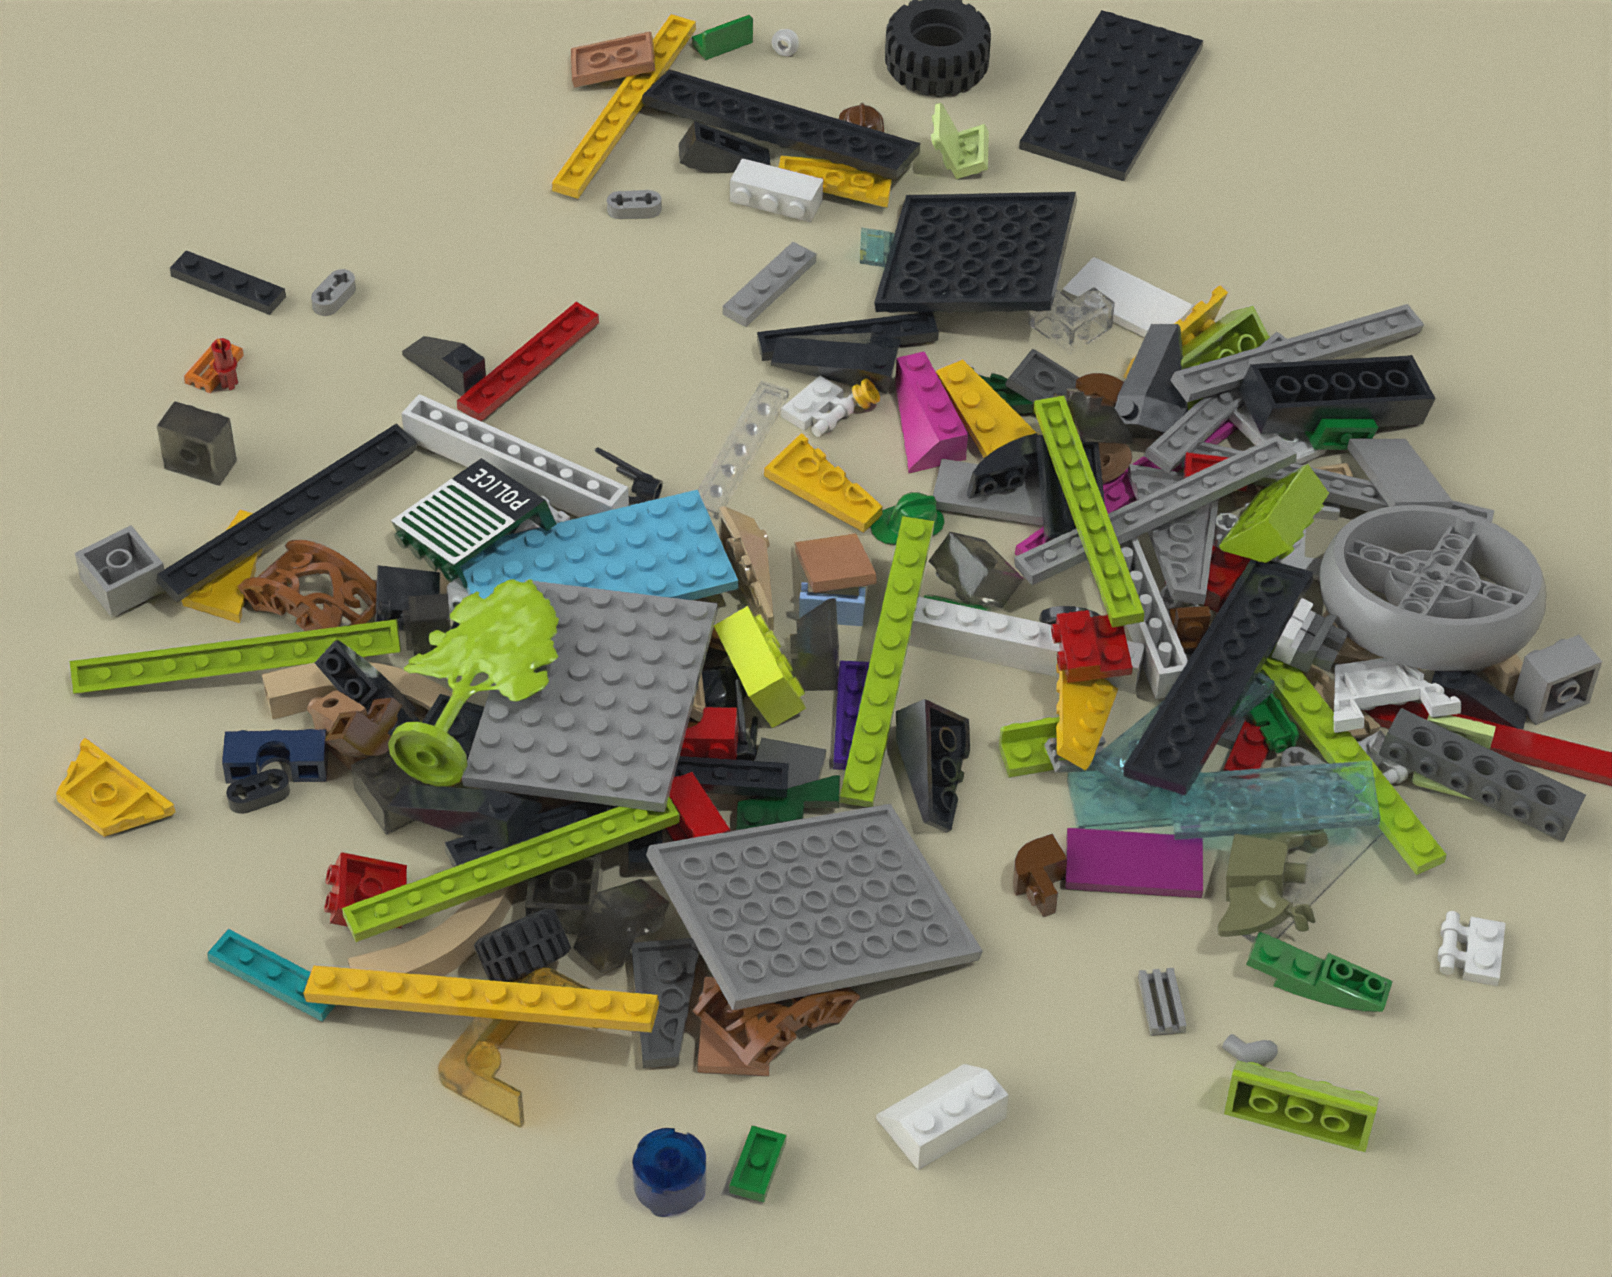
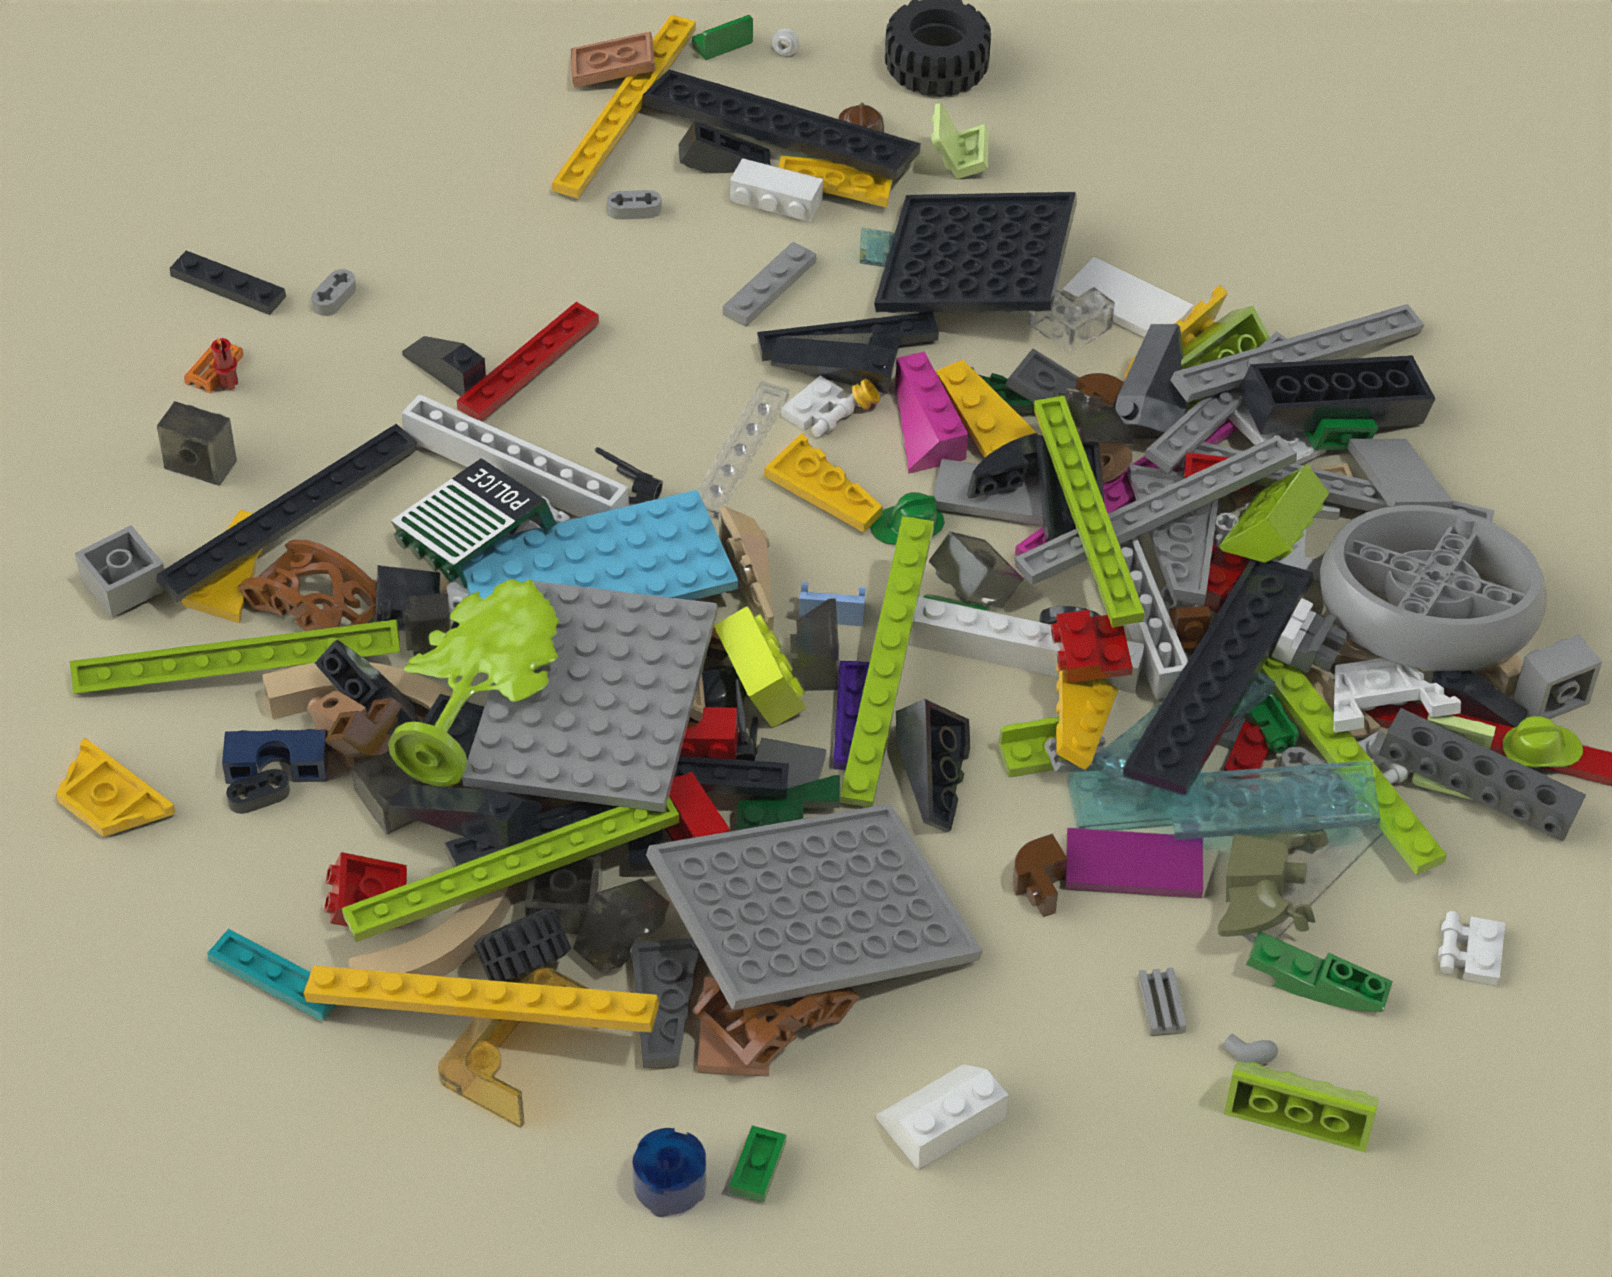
(835, 563): nougat tile -> none
(1111, 95): black plate -> none
(1542, 744): none -> lime piece

